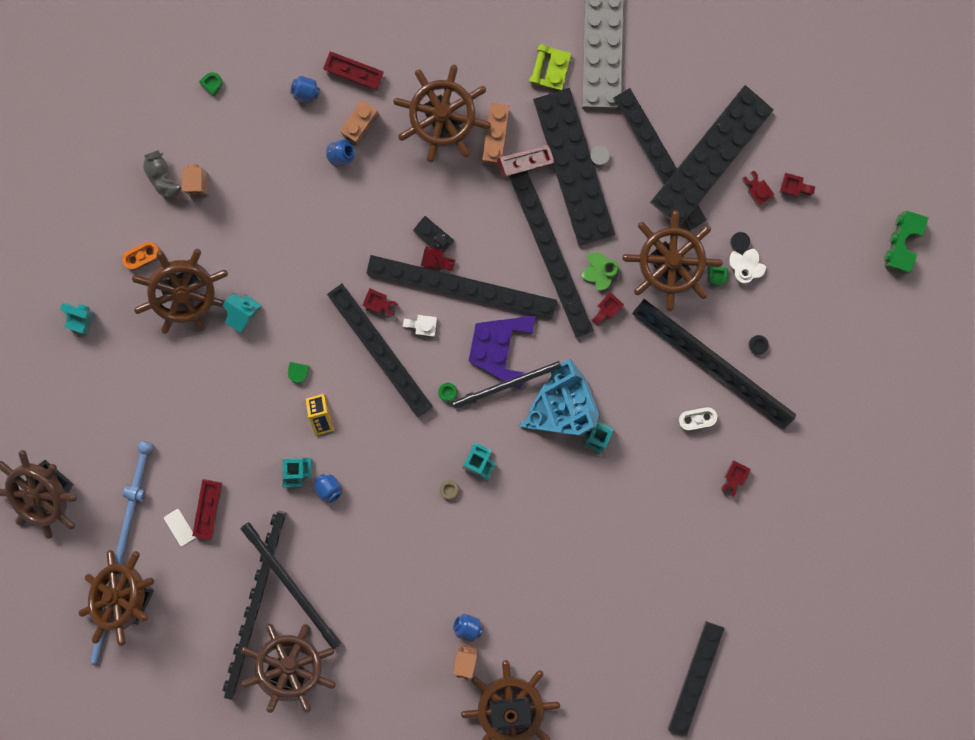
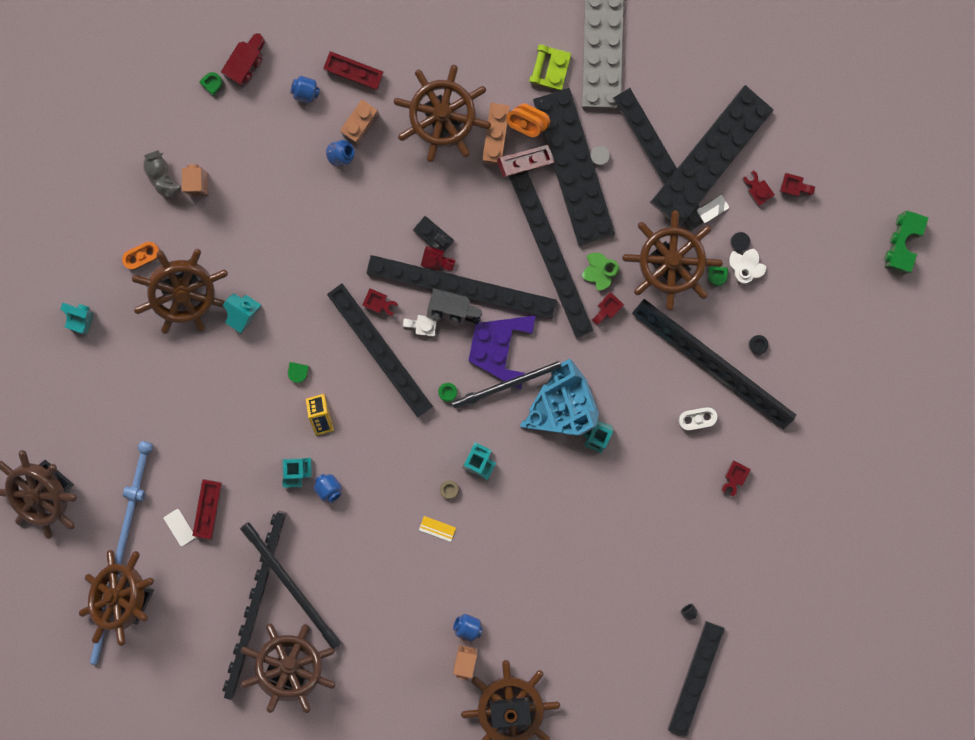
(244, 60): none -> dark red hinge
(437, 528): none -> yellow sticker
(452, 308): none -> black hinge
(528, 120): none -> orange brick
(689, 612): none -> black hinge
(713, 208): none -> sticker

